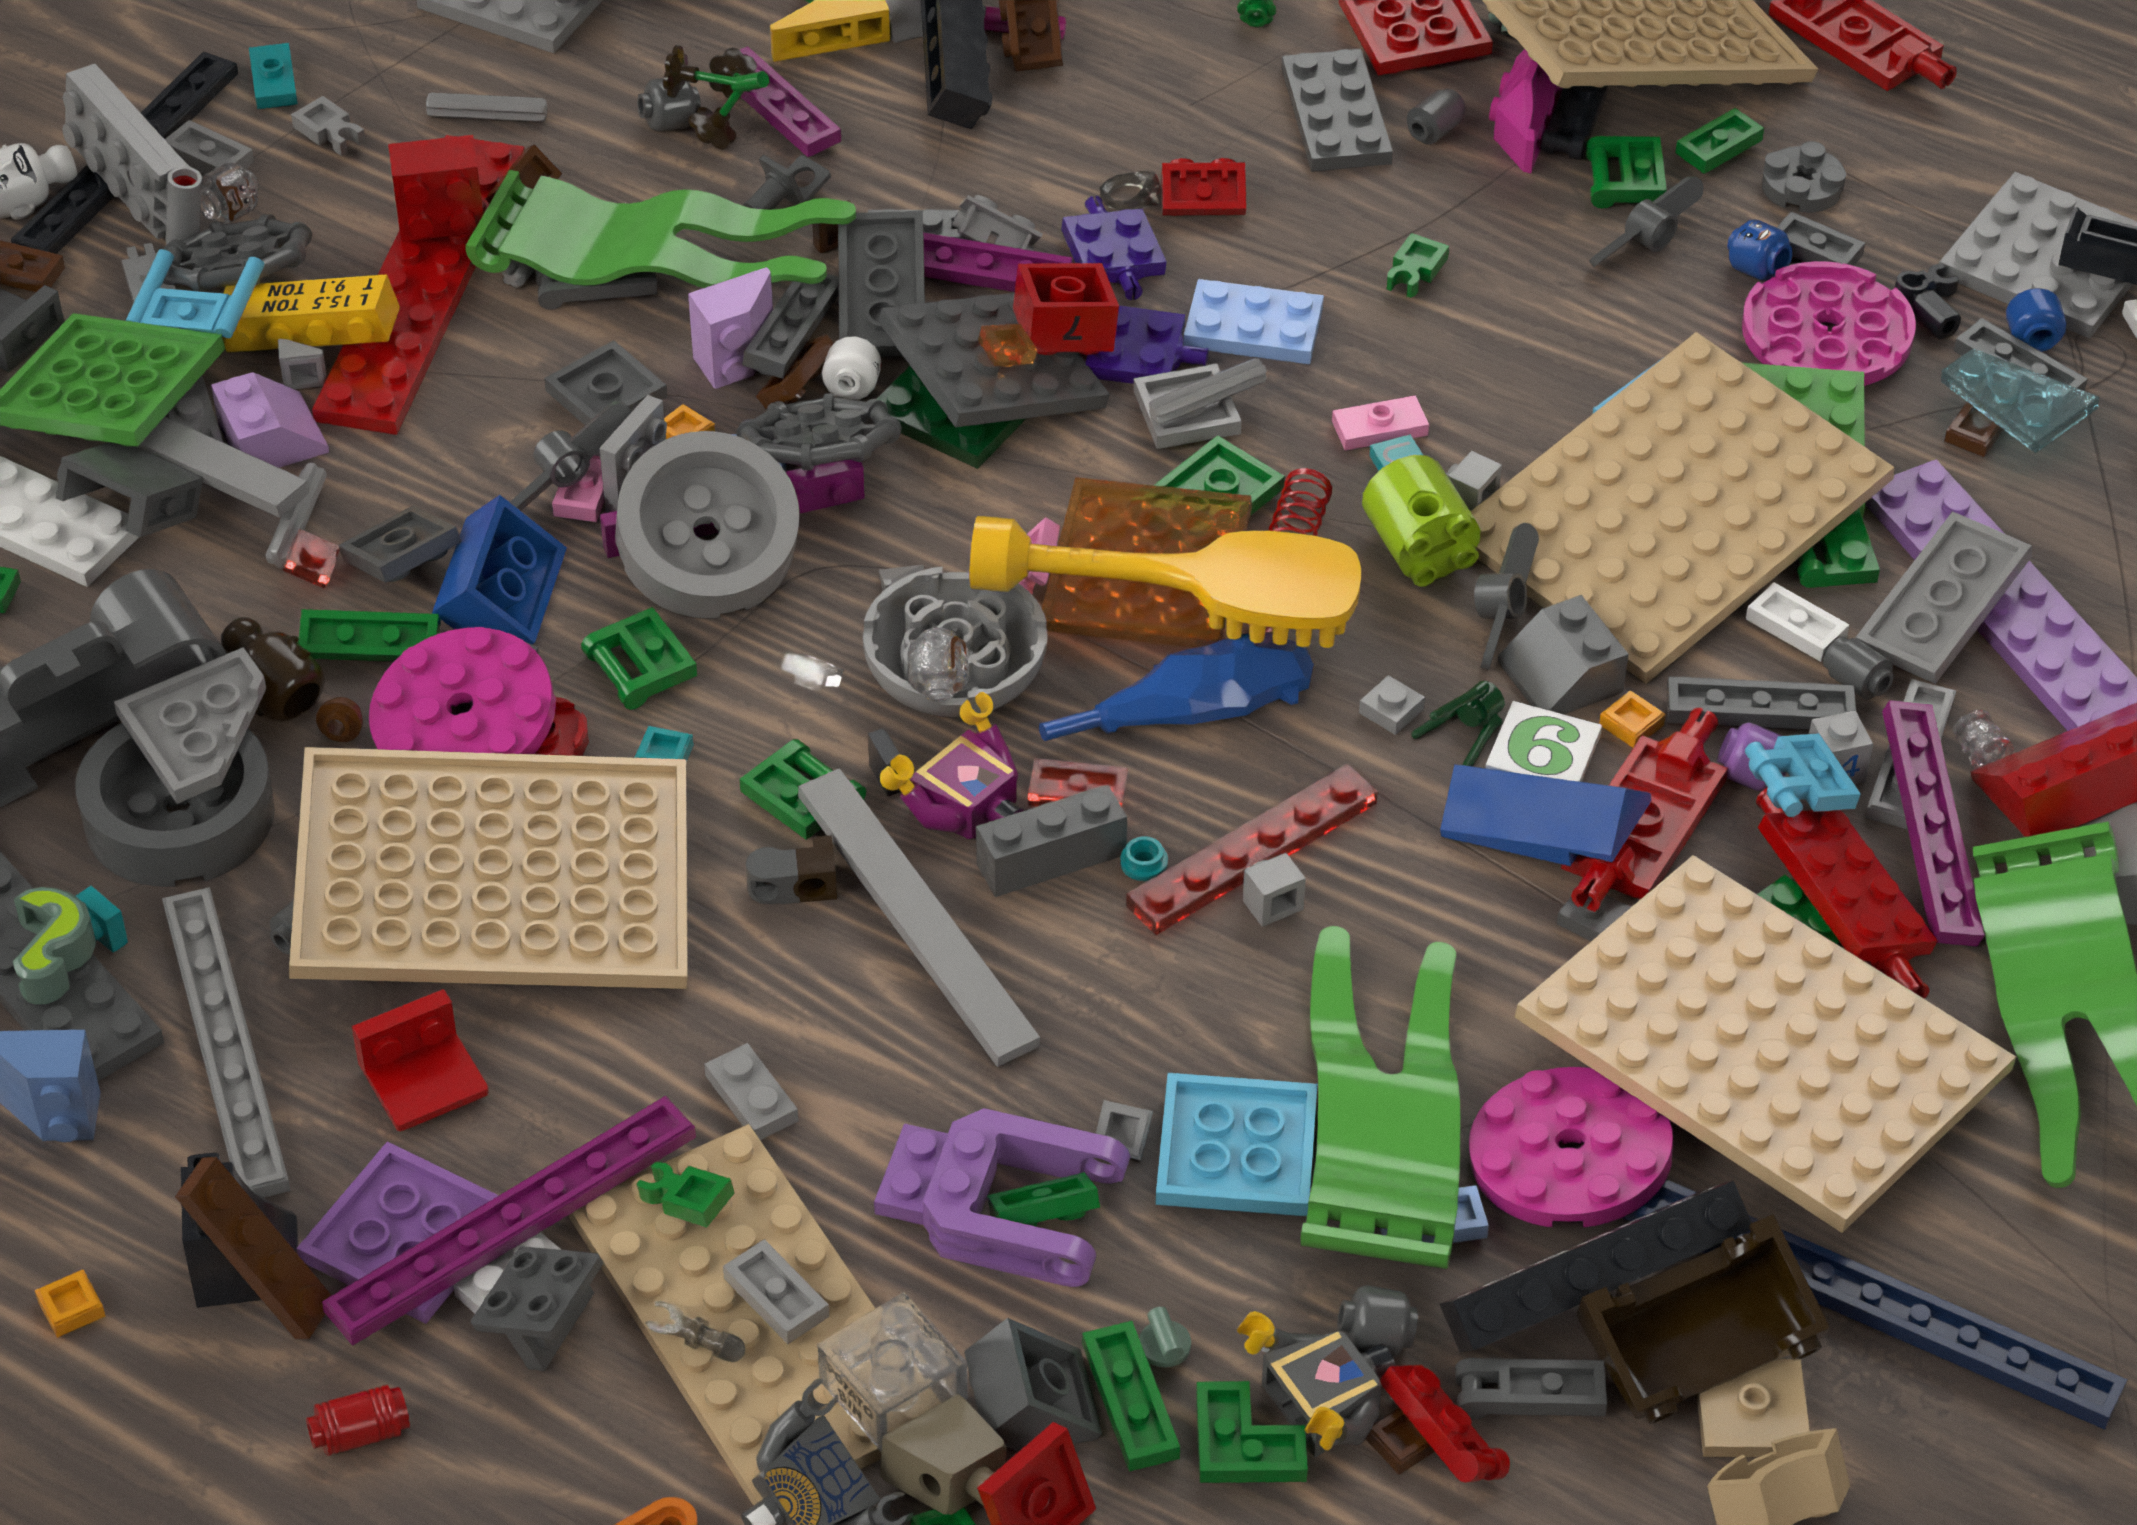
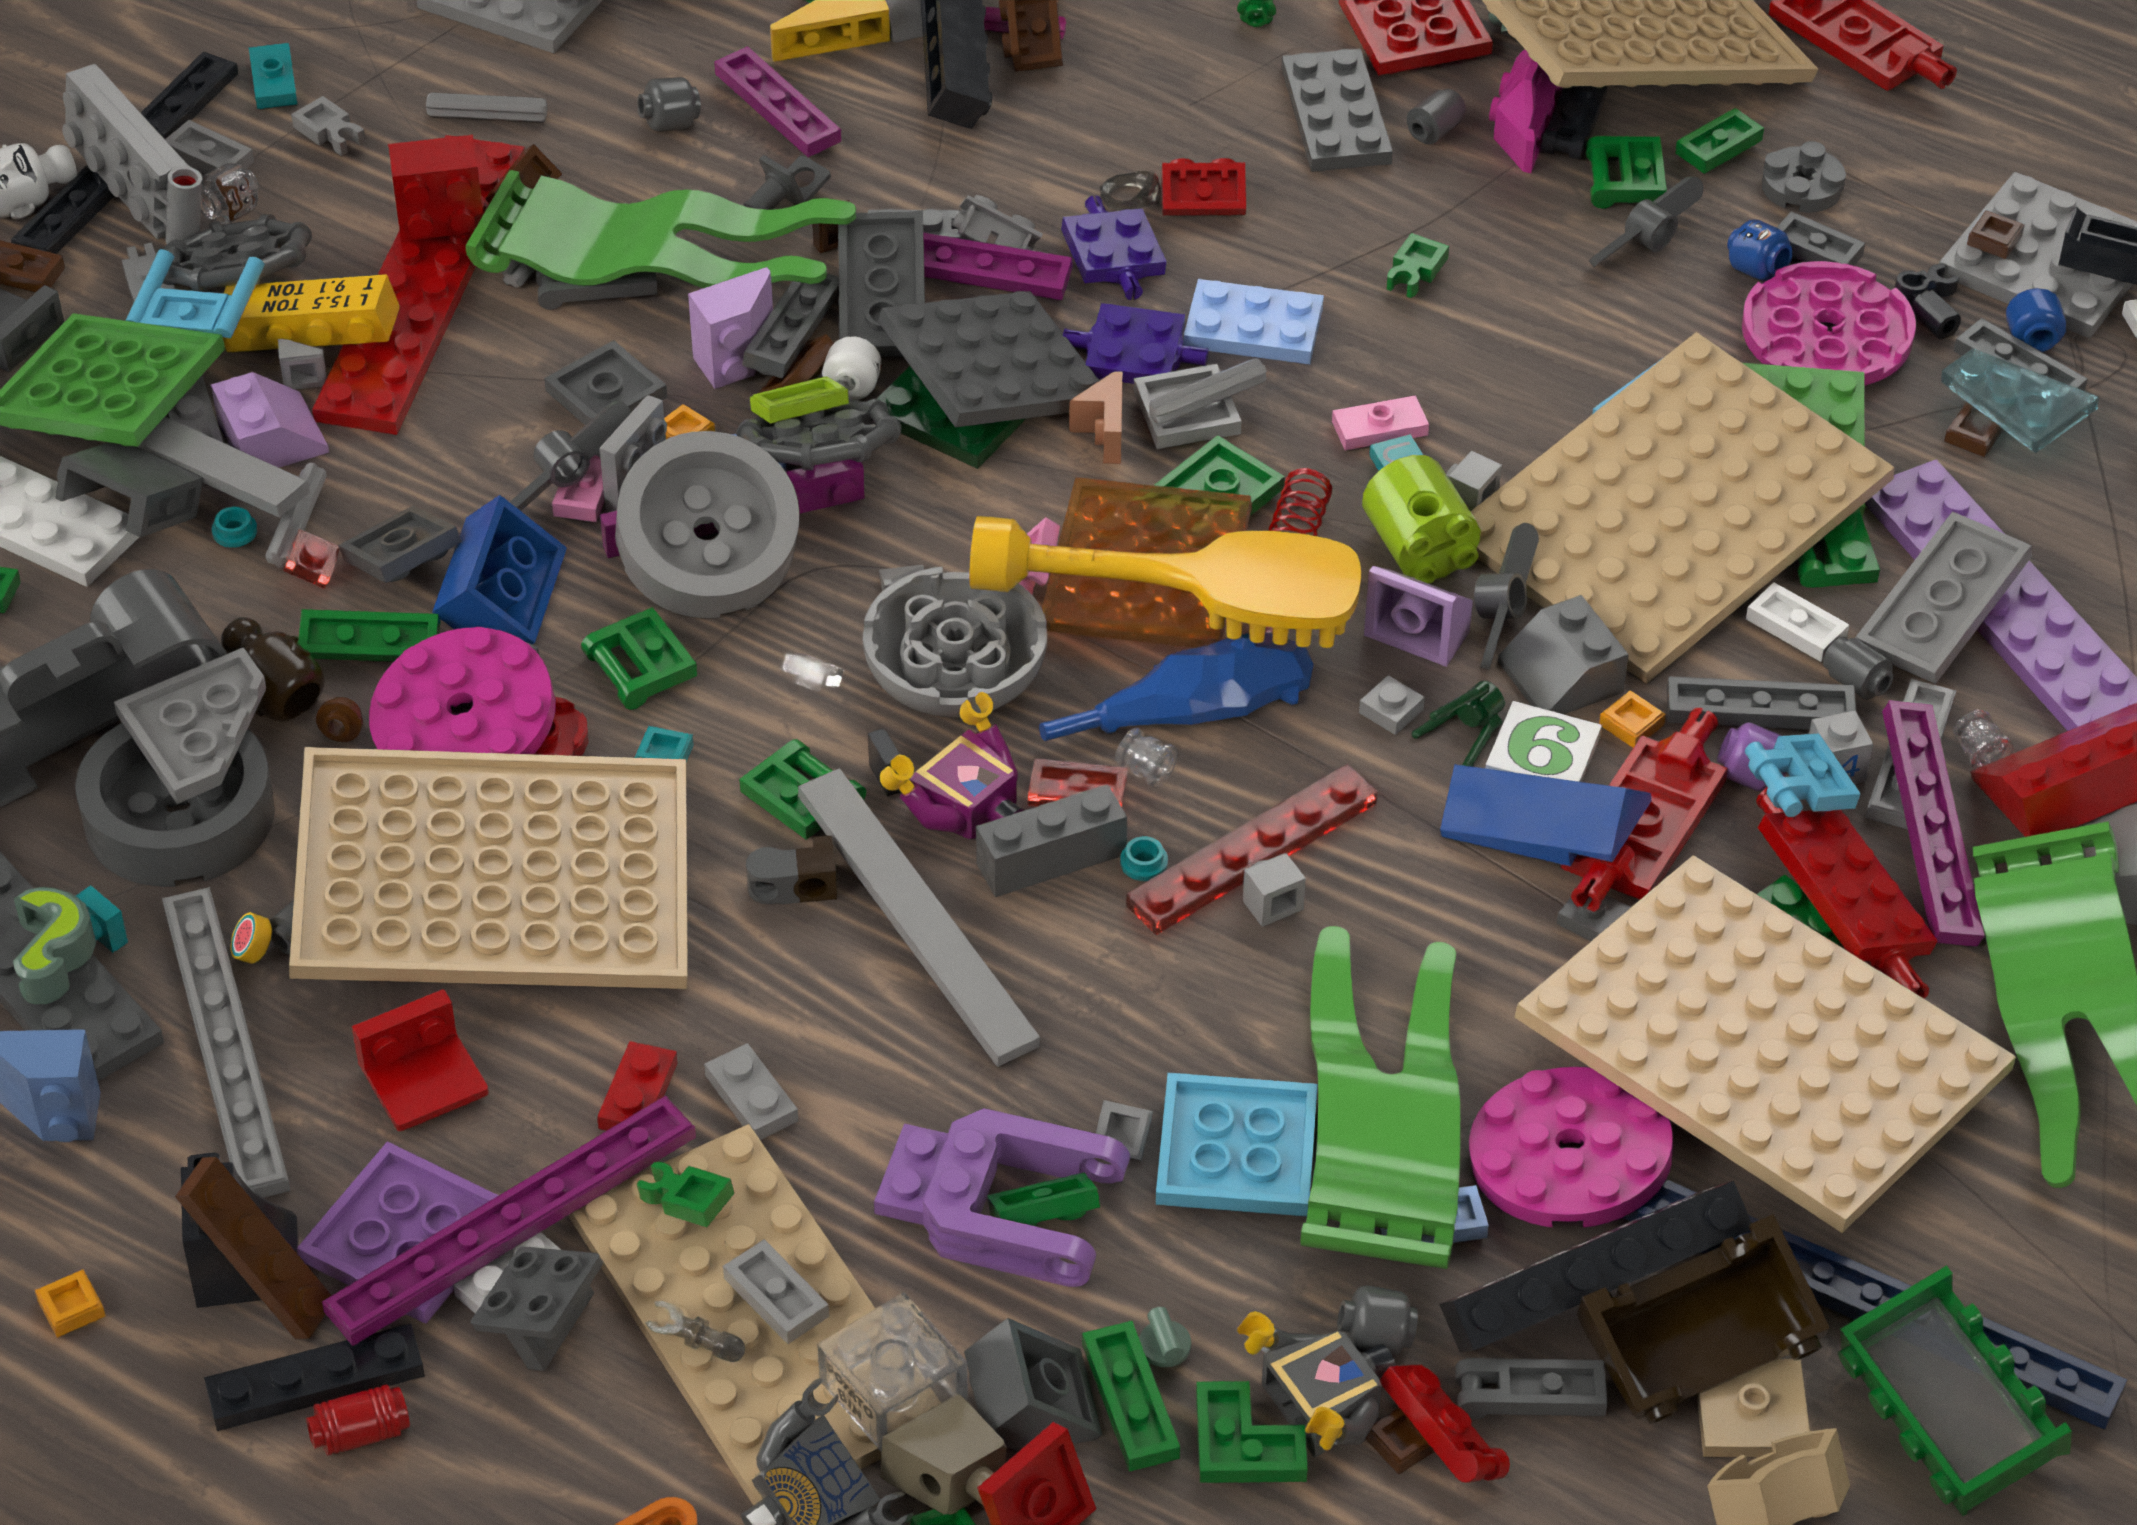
(234, 527): none -> teal plate
(251, 938): none -> tile
(313, 1377): none -> black plate
(637, 1082): none -> red plate
(729, 75): dark brown plant -> none
(799, 399): none -> lime tile
(938, 664): clear head -> none
(1007, 345): clear orange plate -> none
(1066, 307): red brick -> none
(1100, 412): none -> nougat slope
(1146, 757): none -> clear bush
(1415, 615): none -> lavender slope
(1951, 1392): none -> window
(1995, 234): none -> reddish brown tile

